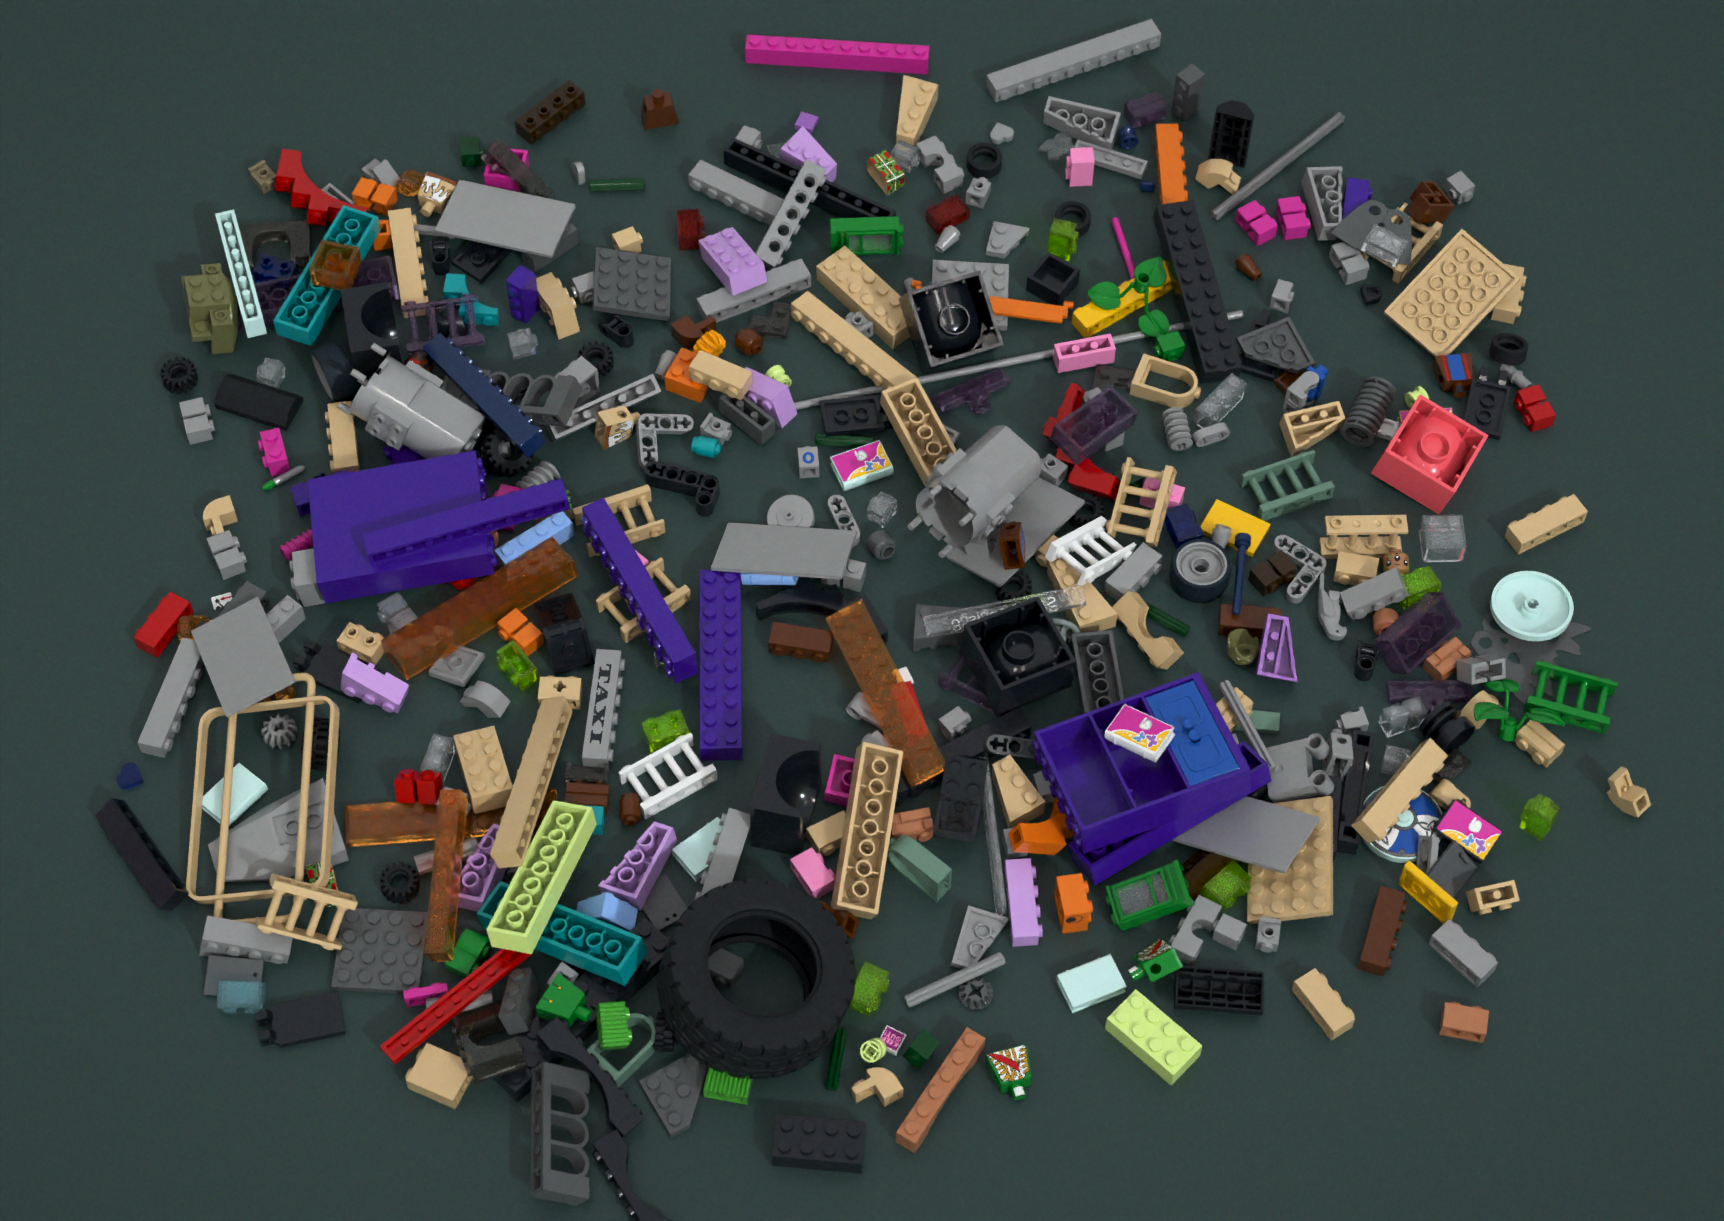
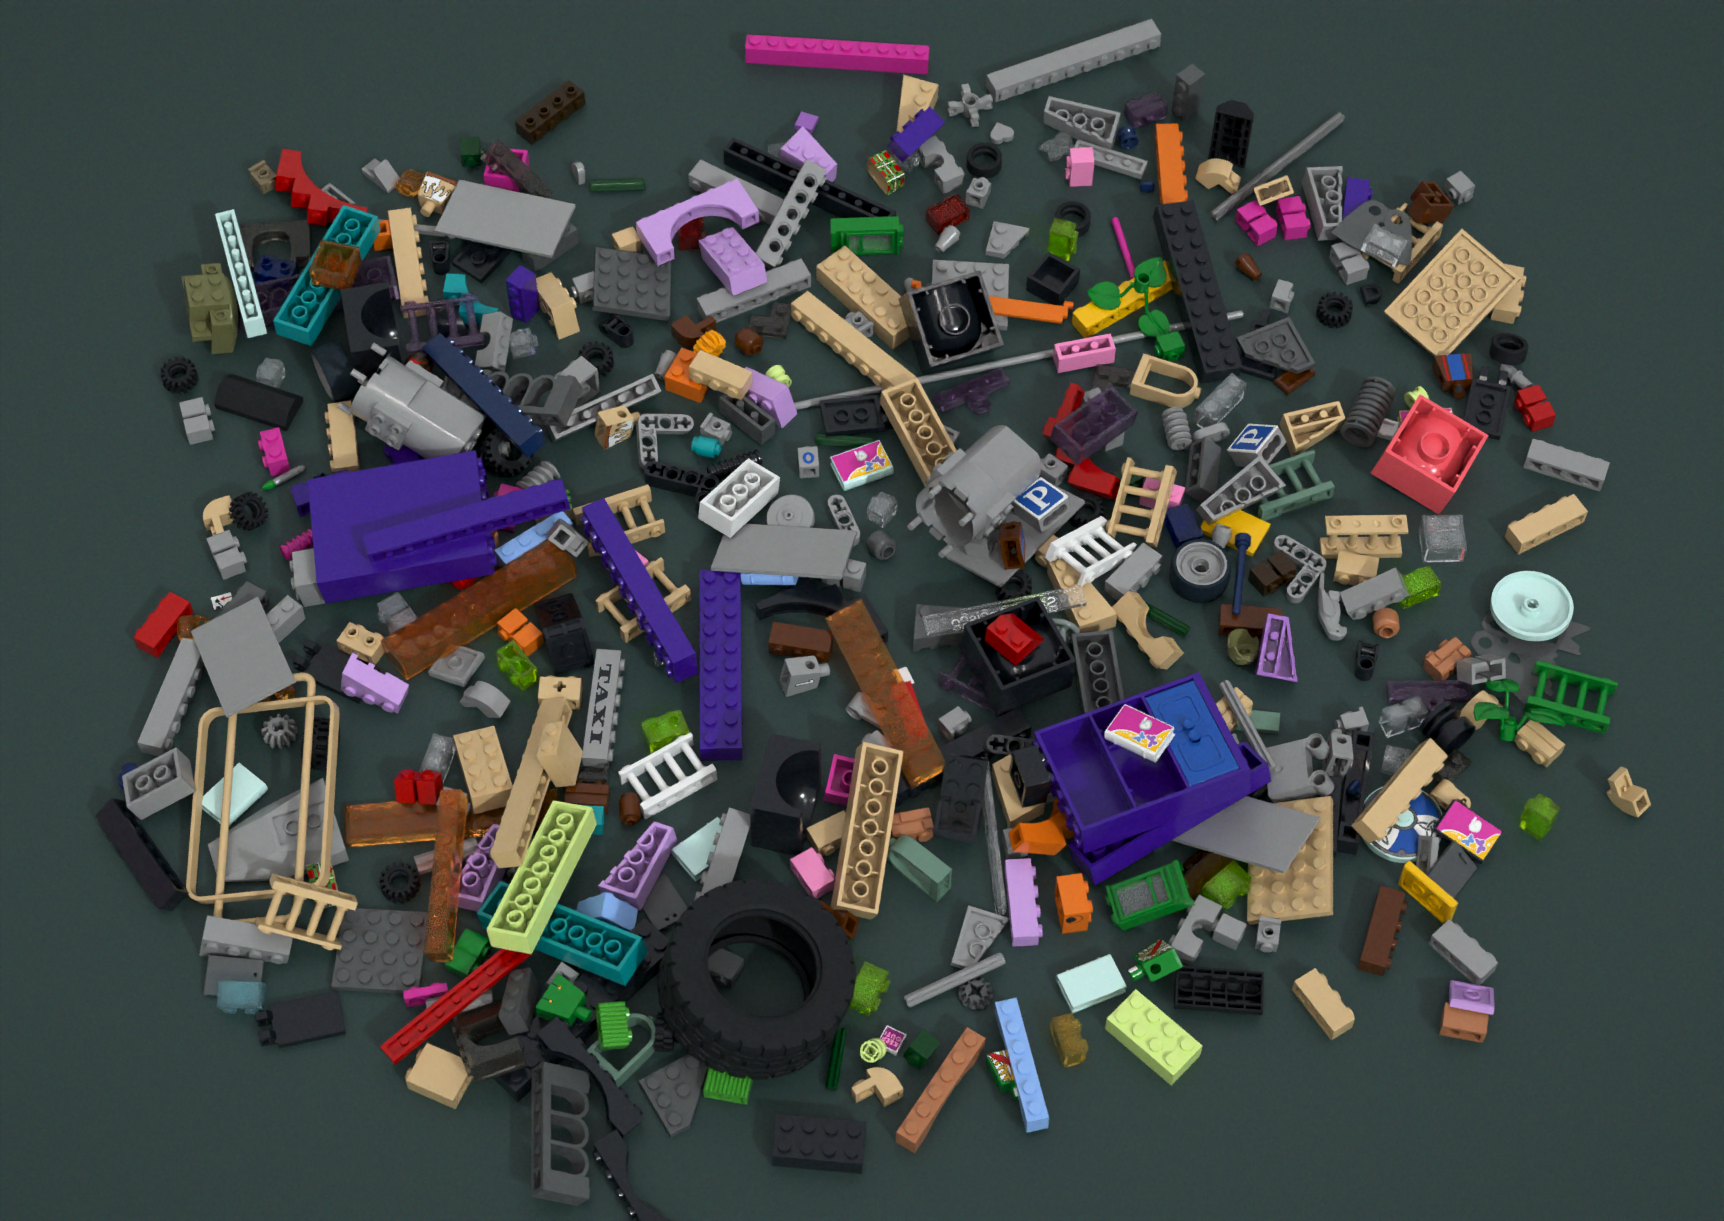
(158, 783): none -> light grey brick
(240, 515): none -> black tyre
(370, 192): orange piece -> none
(498, 328): none -> light grey arch
(559, 754): none -> tan brick
(566, 537): none -> light grey brick
(658, 110): reddish brown torso -> none
(724, 201): none -> lavender arch
(725, 468): none -> black piece
(739, 498): none -> white brick
(750, 136): light grey brick -> none
(801, 674): none -> light grey torso
(915, 133): none -> dark purple brick
(970, 105): none -> light grey pin
(1012, 637): none -> red slope
(1022, 1064): none -> light blue arch
(1030, 776): none -> black brick
(1041, 505): none -> piece
(1068, 1039): none -> clear yellow brick
(1203, 469): none -> dark grey brick
(1244, 489): none -> light grey wedge
(1256, 441): none -> piece
(1273, 190): none -> tan torso
(1305, 389): light grey hips -> none
(1334, 318): none -> black tyre
(1354, 787): none -> dark blue rock
(1396, 559): medium nougat head -> none
(1418, 632): clear purple brick -> none
(1471, 997): none -> lavender tile
(1492, 896): tan brick -> none
(1566, 465): none -> light grey brick

